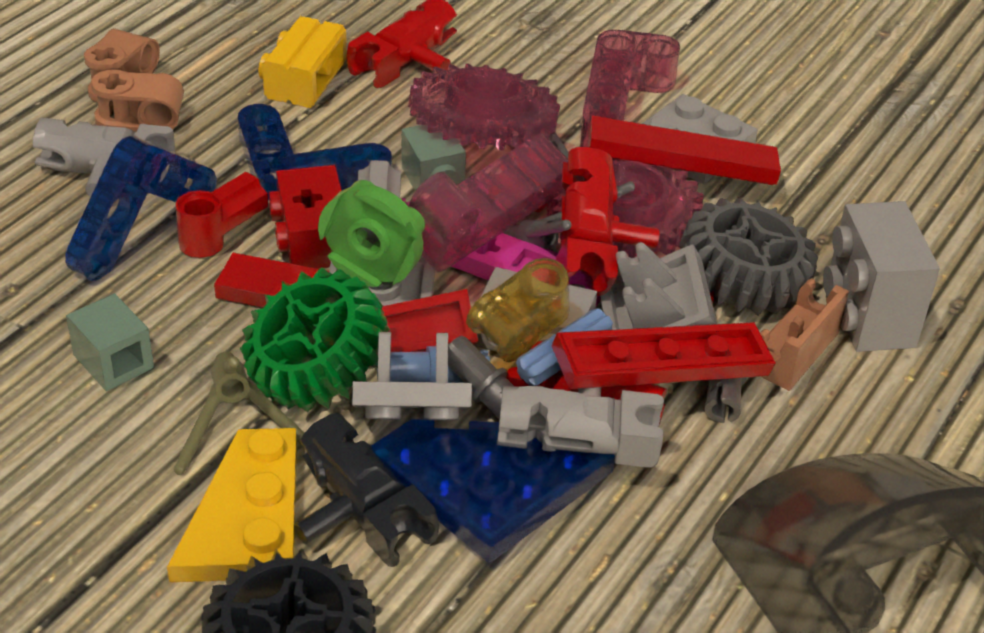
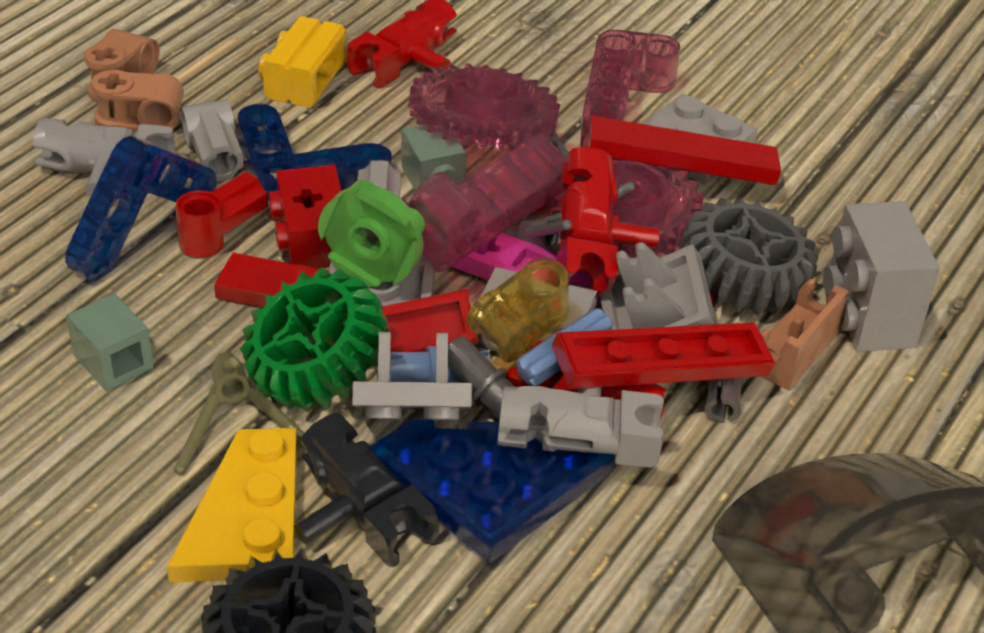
(212, 133): none -> light grey piece

